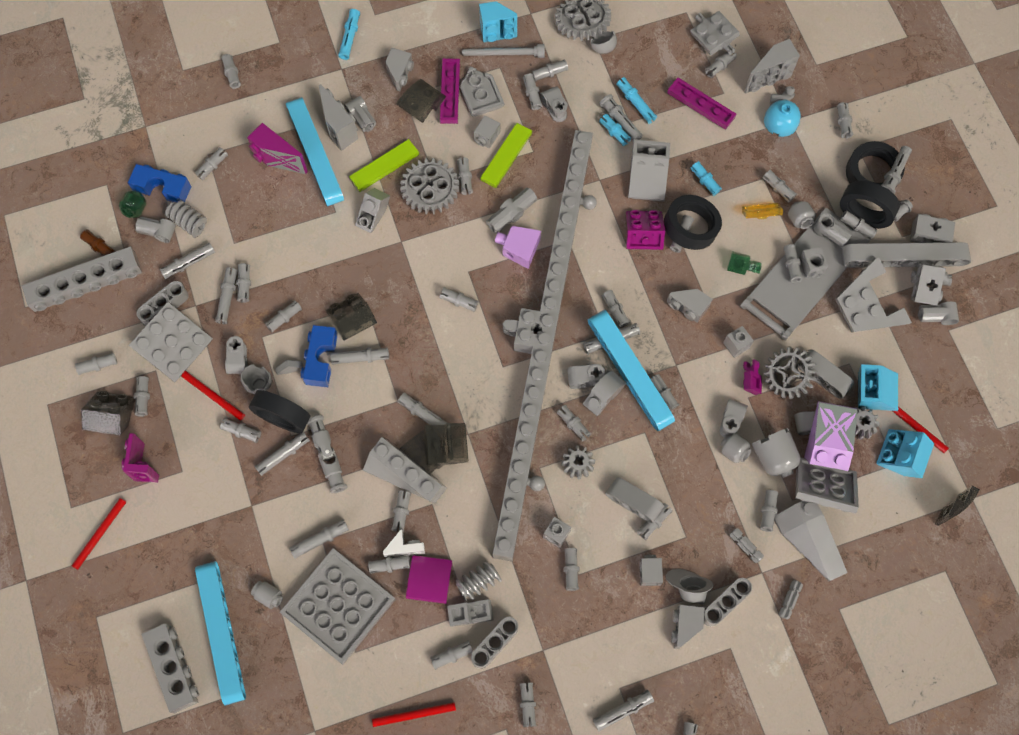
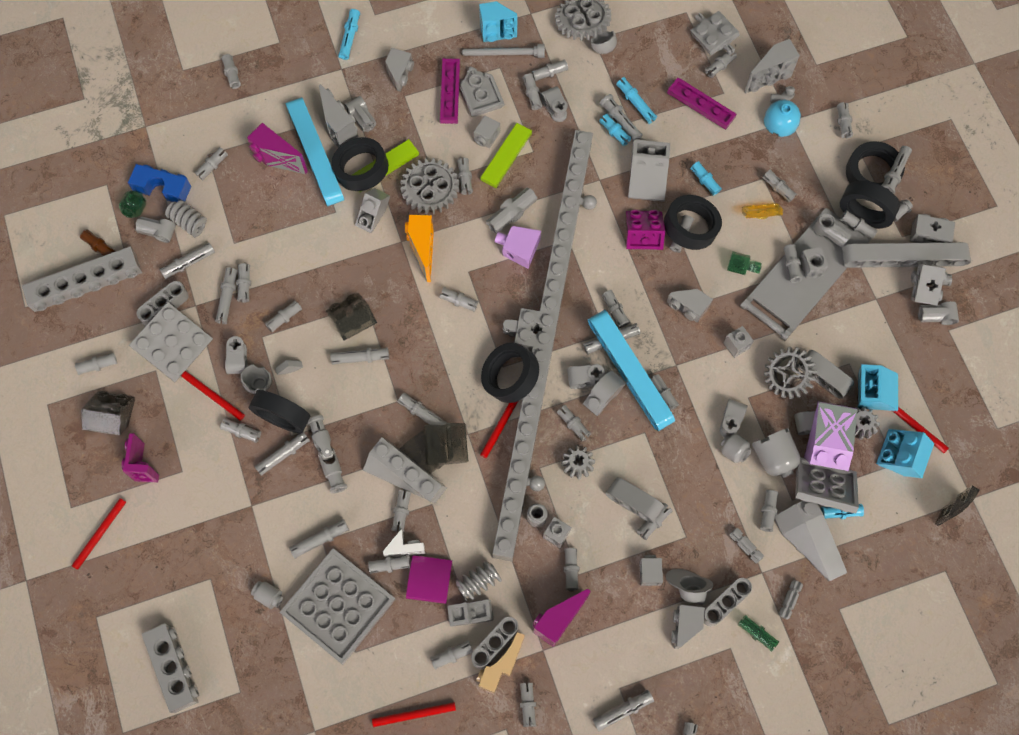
(141, 396): light grey pin -> none
(220, 633): medium azure beam -> none
(320, 340): blue arch -> none
(366, 180): none -> black tyre
(420, 100): clear smoke slope -> none
(421, 235): none -> light orange slope
(491, 675): none -> tan slope
(498, 429): none -> red bar
(525, 382): none -> black tyre
(537, 509): none -> light grey brick
(557, 619): none -> magenta slope
(752, 380): magenta plate -> none
(758, 633): none -> clear green pin
(802, 214): light grey head -> none
(830, 512): none -> medium azure pin
(862, 306): light grey wing -> none

